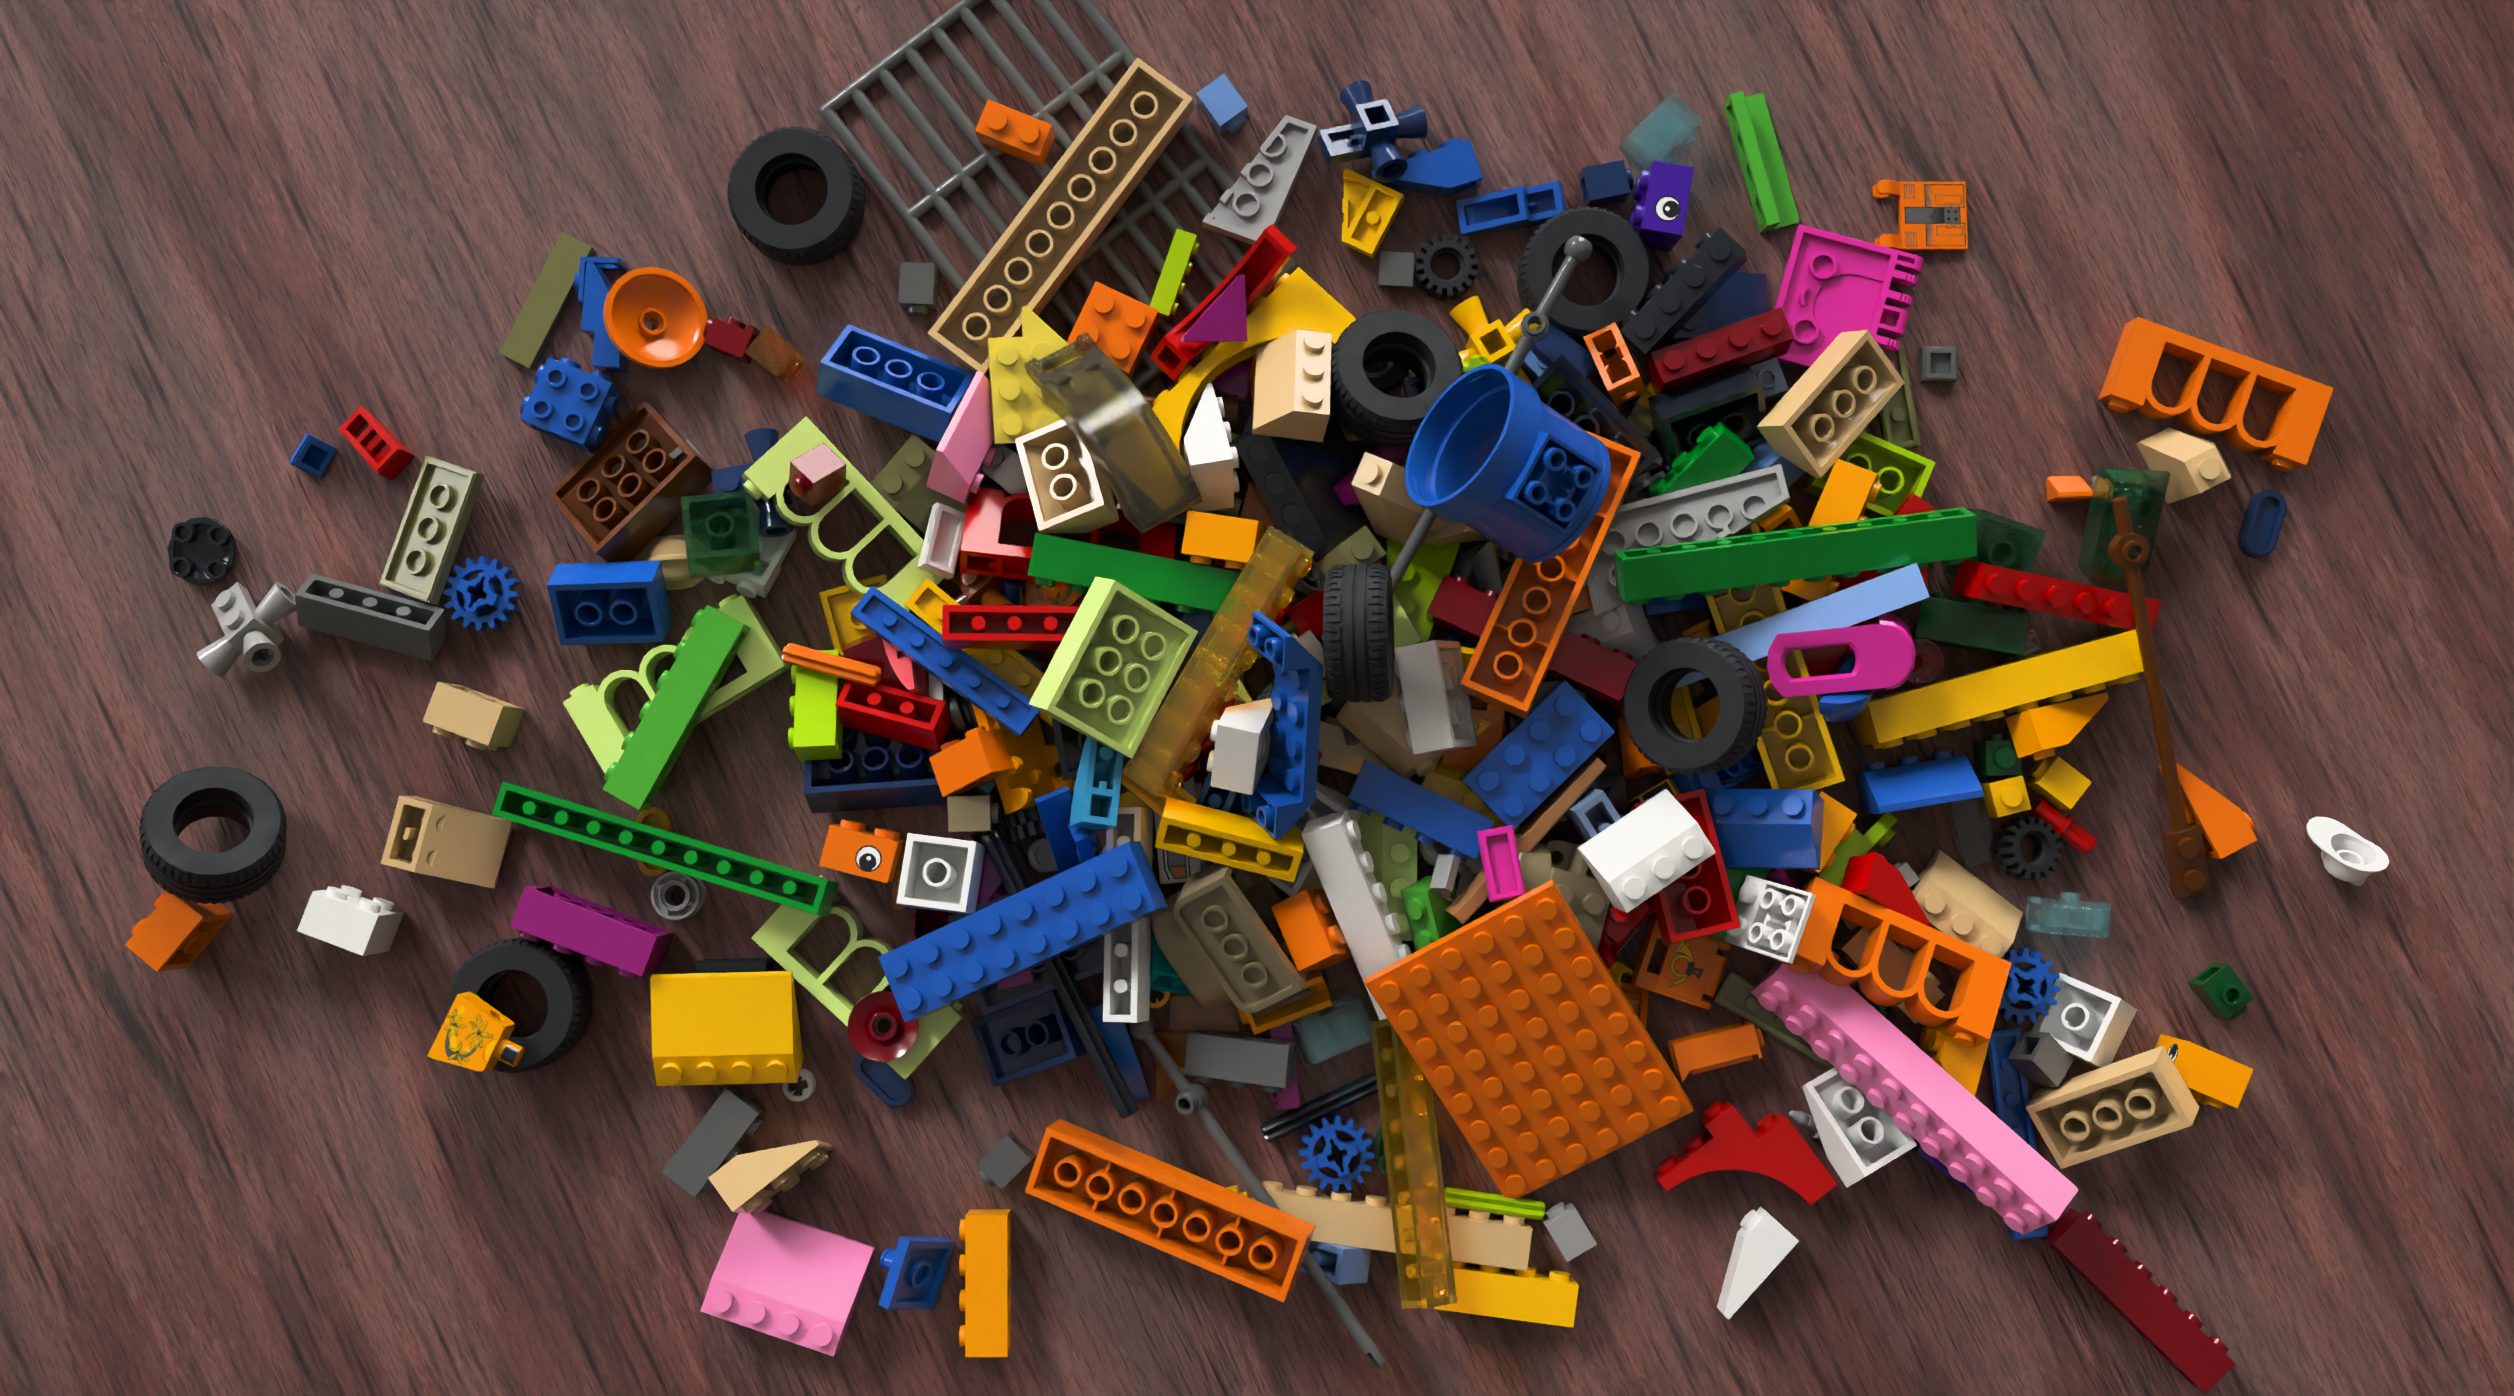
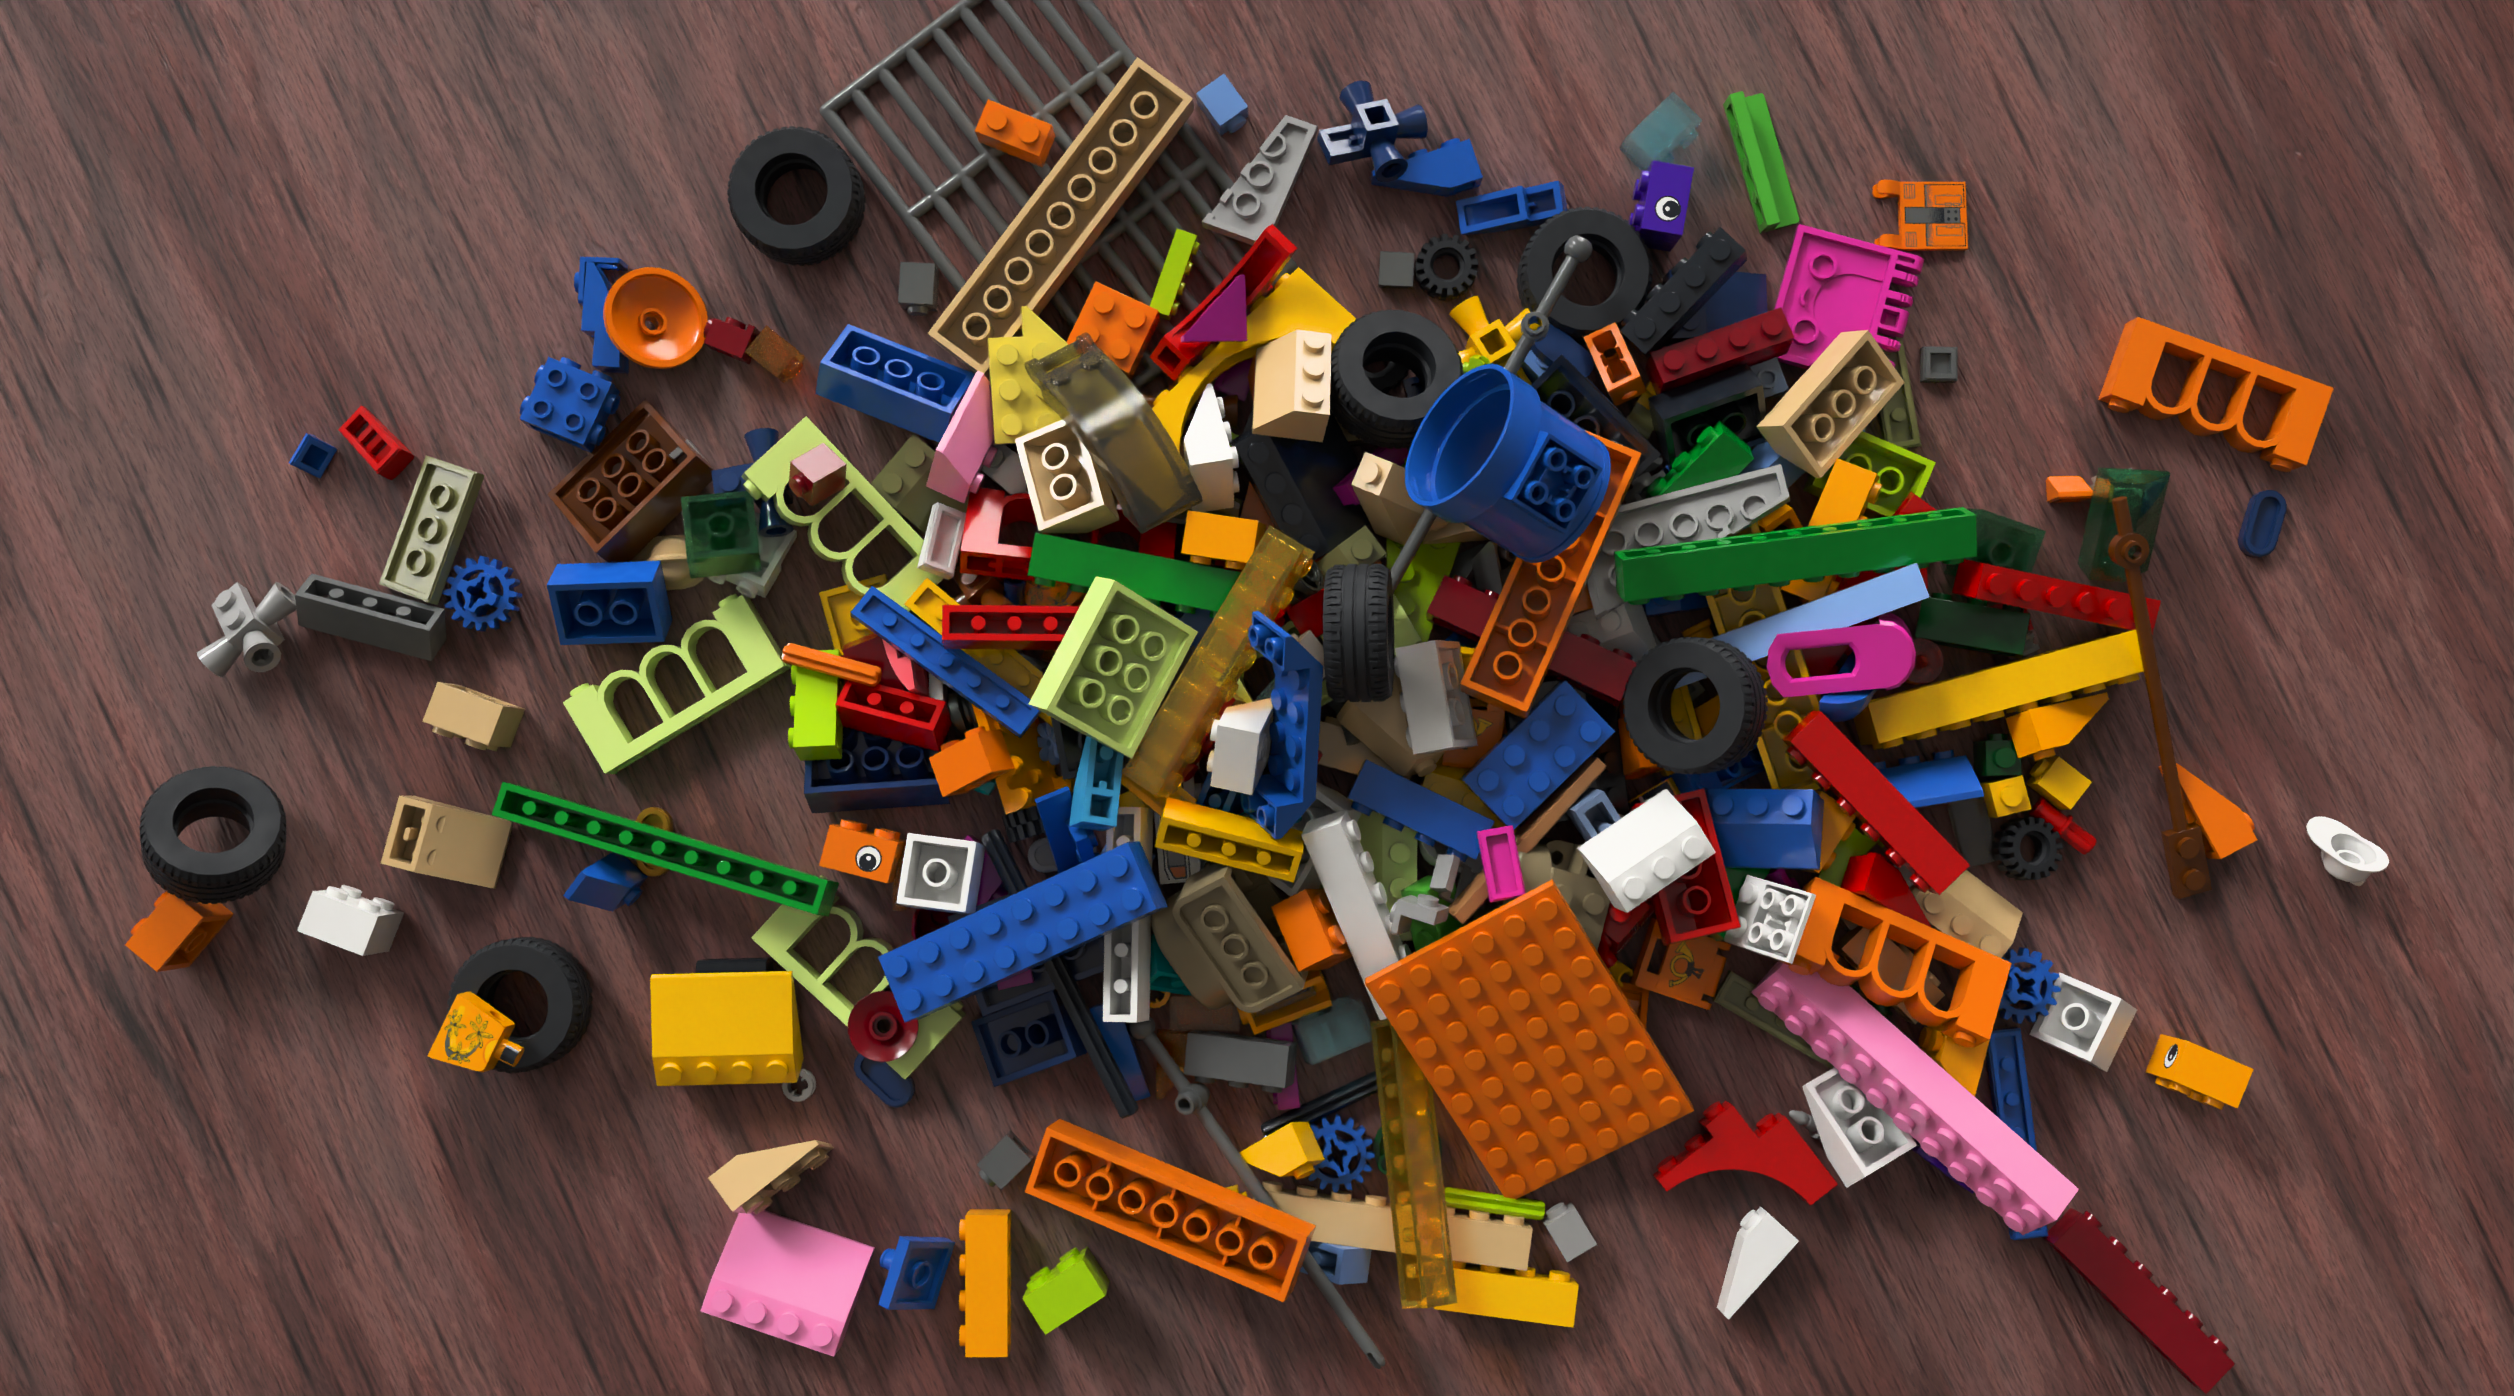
(202, 551): black dish -> none
(545, 302): olive tile -> none
(591, 930): magenta brick -> none
(607, 883): none -> blue slope
(662, 898): light grey wheel -> none
(675, 708): bright green brick -> none
(715, 1141): dark grey brick -> none
(974, 813): dark tan brick -> none
(1047, 743): none -> medium blue plant
(1066, 1289): none -> lime brick
(1286, 1151): none -> yellow slope
(1367, 212): yellow wing -> none
(1421, 908): none -> light grey bracket
(1605, 183): dark blue brick -> none
(1715, 1049): orange window -> none
(1875, 803): none -> red brick
(2040, 1059): dark grey brick -> none
(2068, 915): clear light blue brick -> none
(2113, 1107): tan brick -> none
(2190, 460): tan slope -> none
(2221, 991): dark green brick -> none

